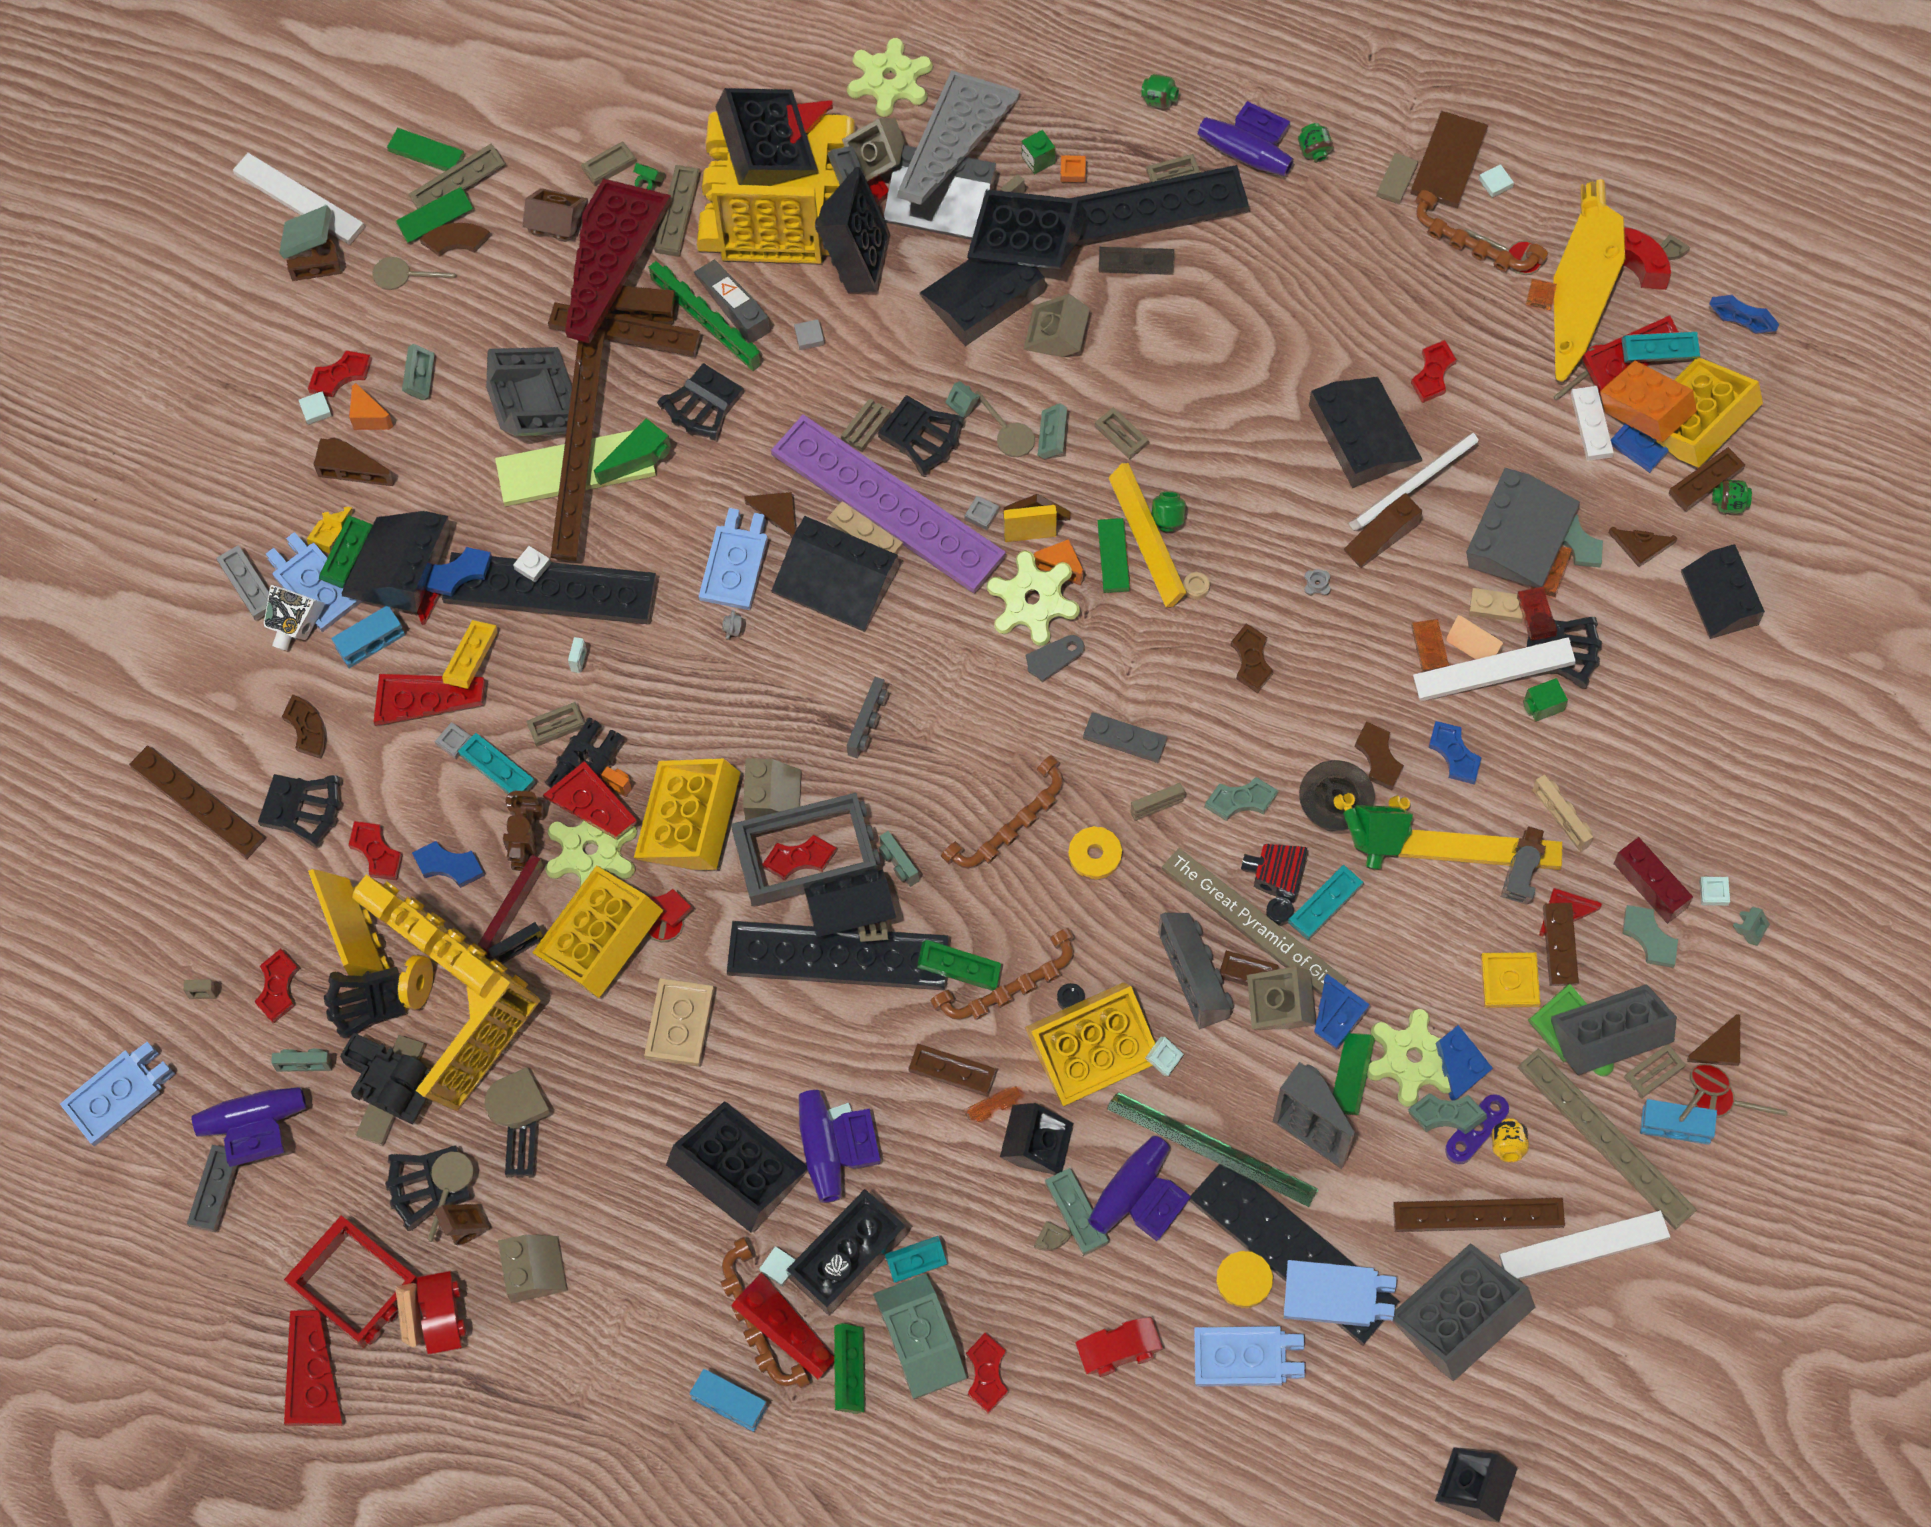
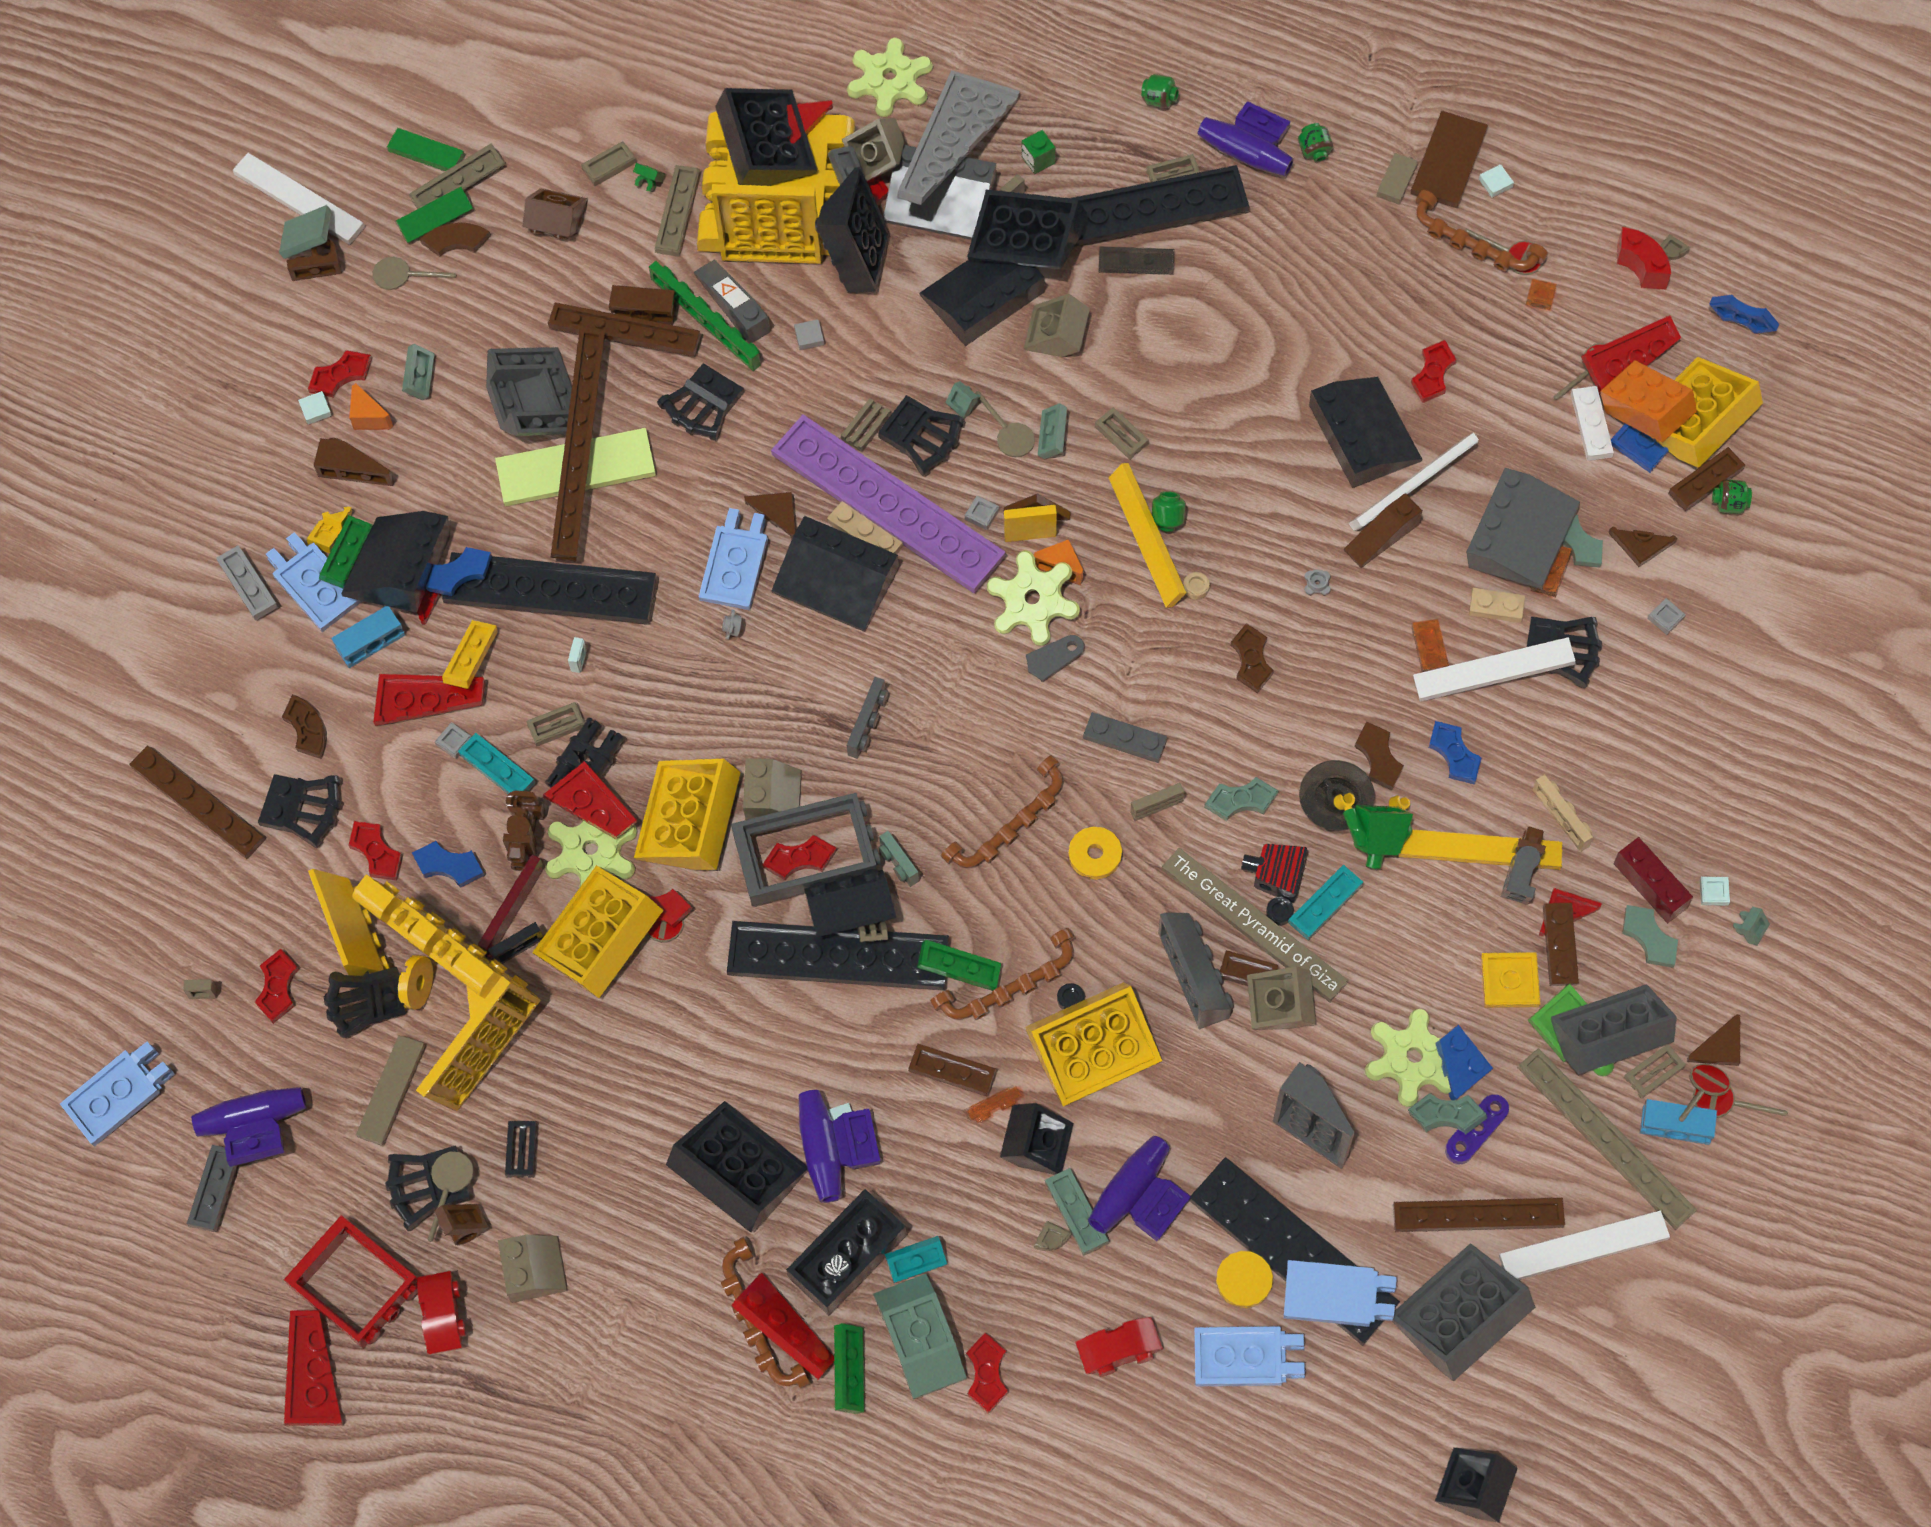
(290, 615): torso -> none
(293, 1061): sand green plate -> none
(386, 1078): black plate -> none
(409, 1314): light nougat slope -> none
(515, 1100): dark tan tile -> none
(532, 564): white plate -> none
(612, 239): dark red wing -> none
(617, 781): orange plate -> none
(634, 453): green slope -> none
(679, 1022): tan plate -> none
(728, 1400): dark azure piece -> none
(776, 1265): light aqua tile -> none
(1073, 168): orange plate -> none
(1113, 555): green tile -> none
(1164, 1056): light aqua tile -> none
(1213, 1149): clear green tile -> none
(1338, 1012): blue wing -> none
(1353, 1072): green tile -> none
(1473, 639): light nougat slope -> none
(1510, 1140): yellow head -> none
(1537, 613): clear red plate -> none
(1545, 700): green brick -> none
(1586, 276): yellow wing -> none
(1661, 347): teal plate -> none
(1666, 616): none -> light grey tile
(1723, 592): black slope -> none

